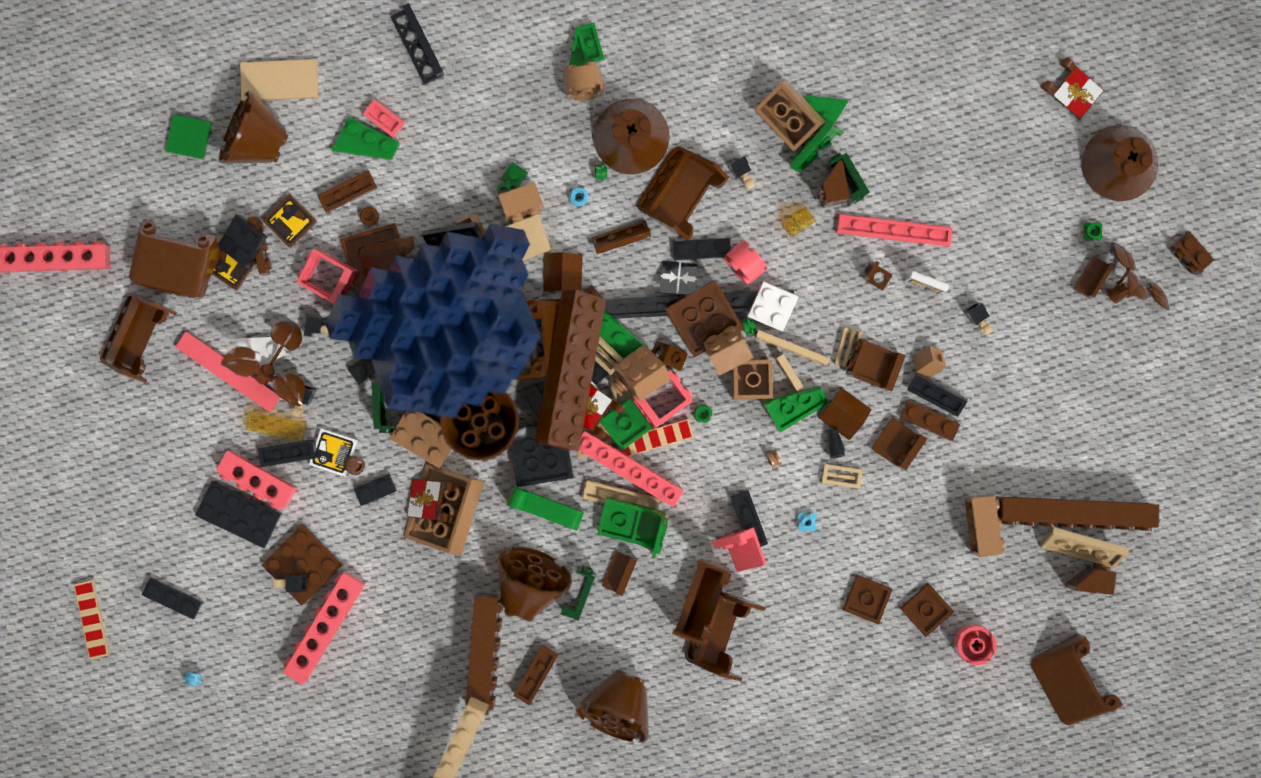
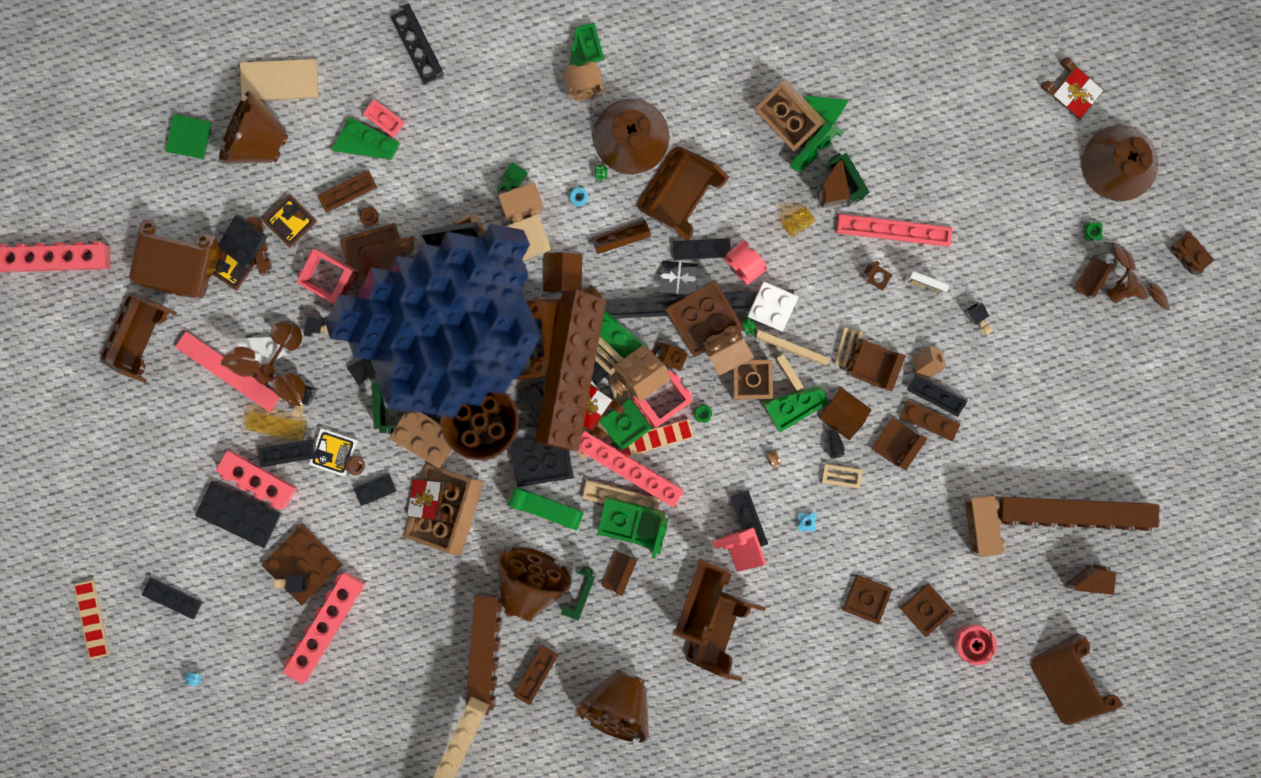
(741, 169): black piece -> none
(1084, 547): tan tile -> none

